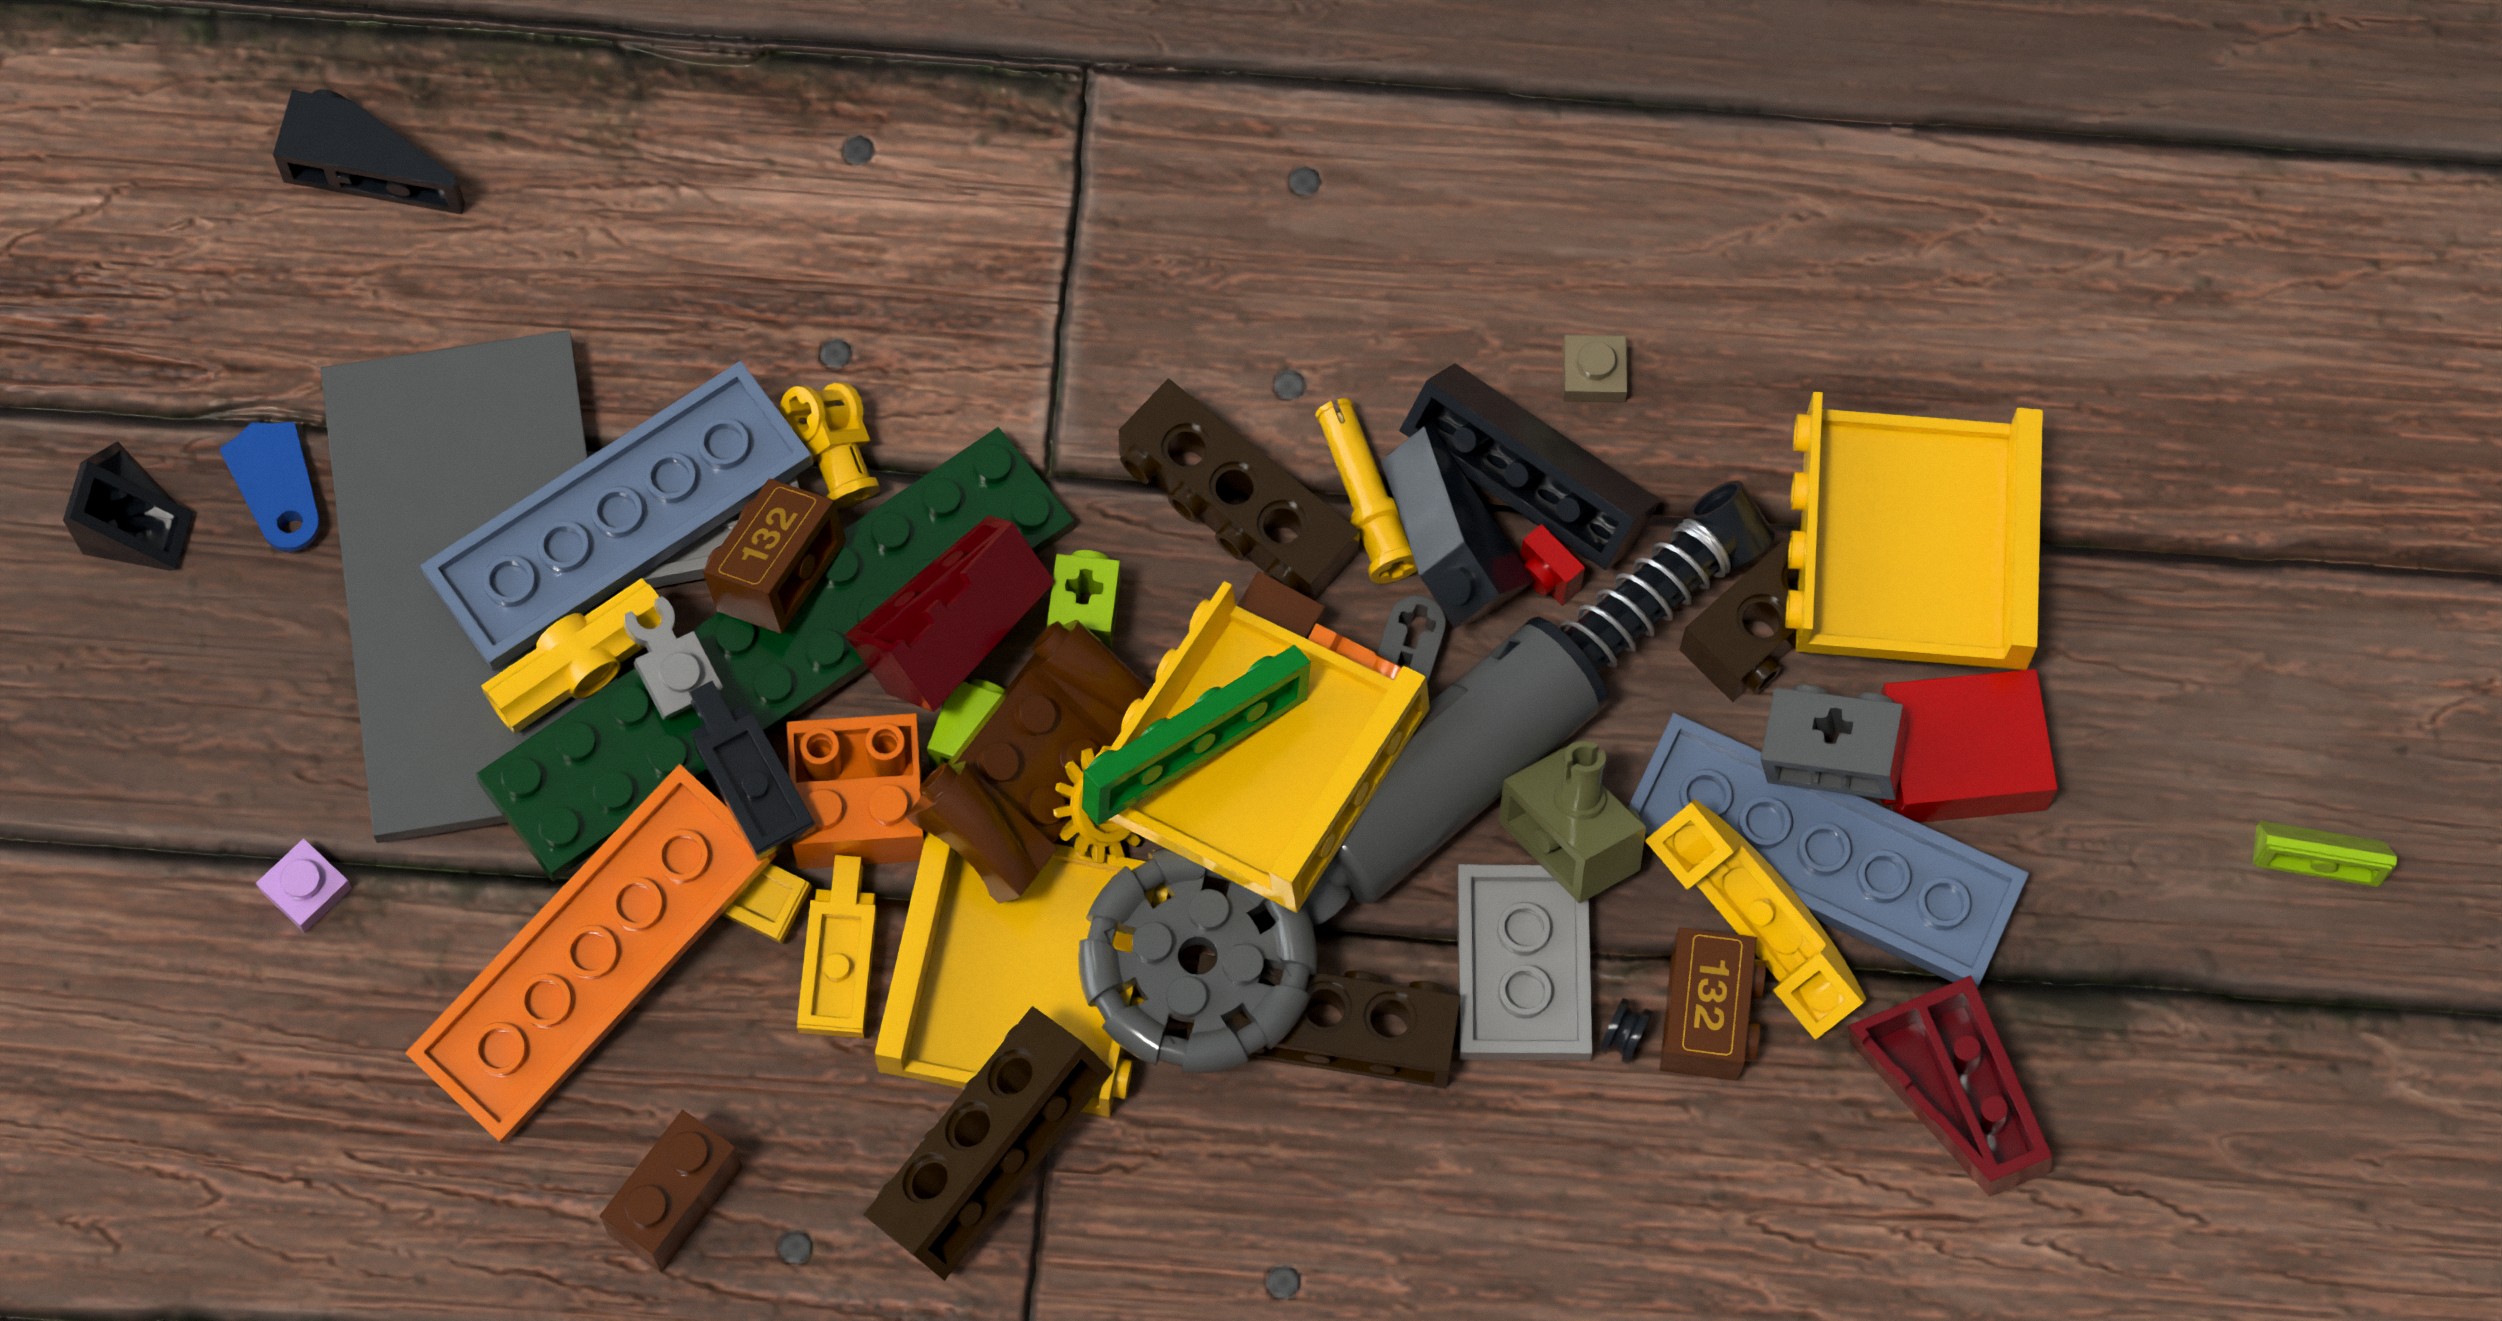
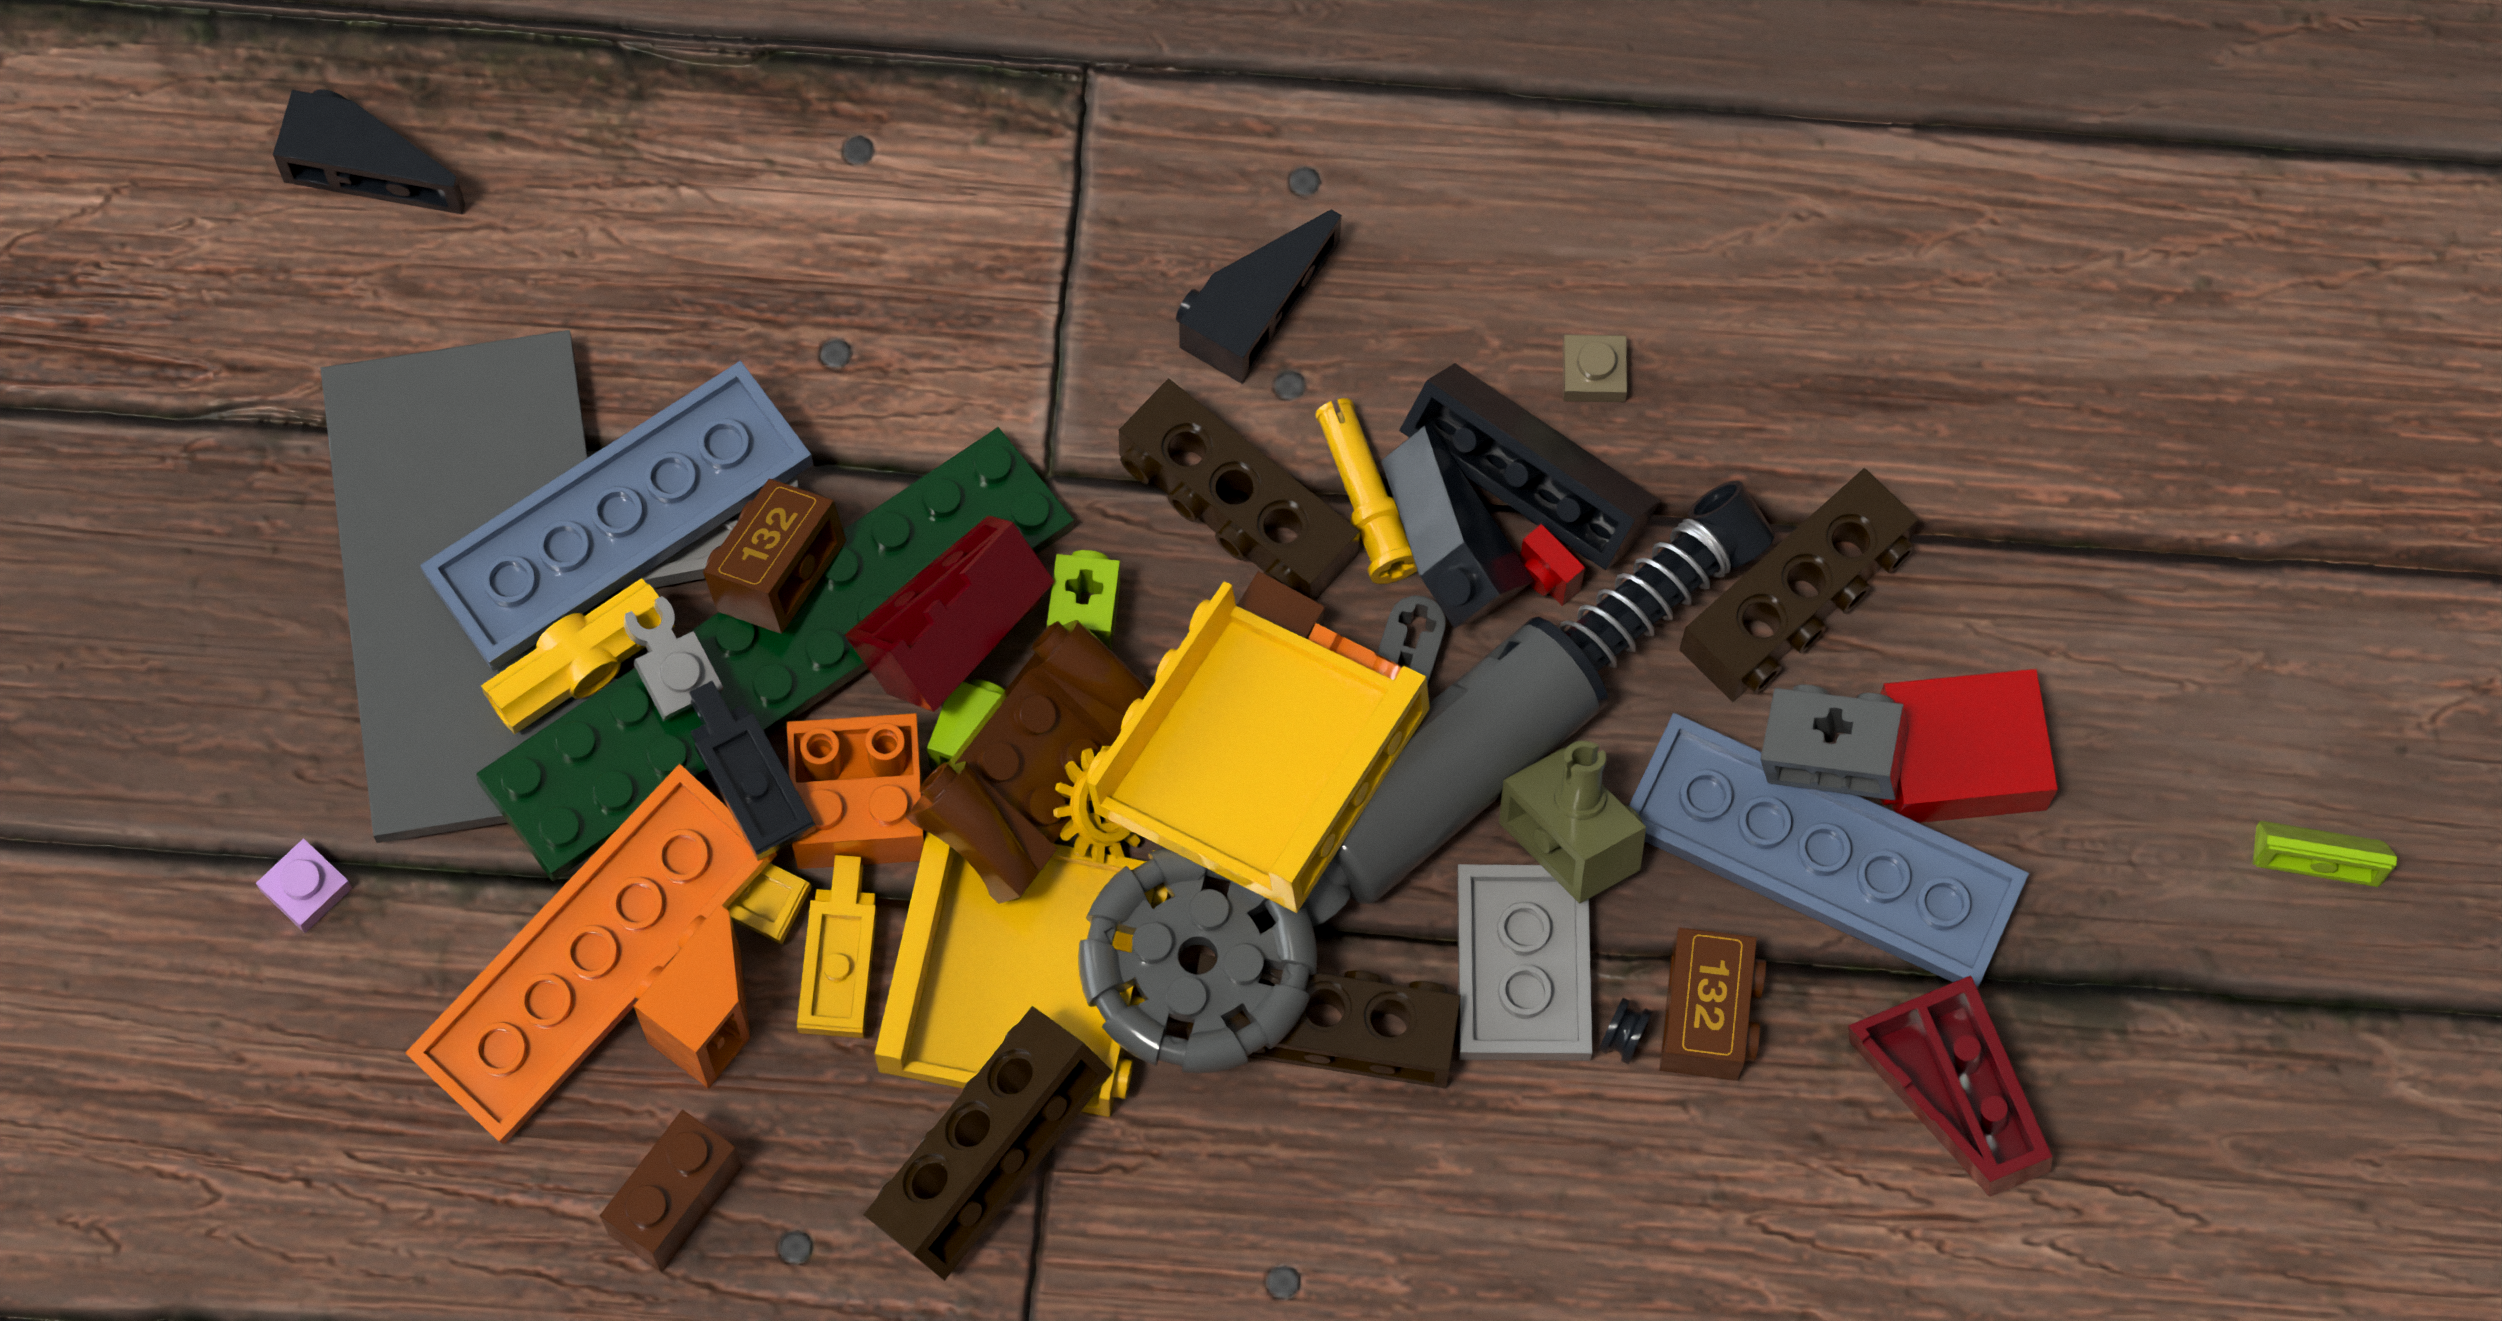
(124, 512): black slope -> none
(274, 482): blue piece -> none
(698, 1002): none -> orange slope
(833, 438): yellow connector -> none
(1195, 735): green plate -> none
(1252, 298): none -> black slope
(1761, 905): yellow slope -> none
(1917, 537): yellow panel -> none

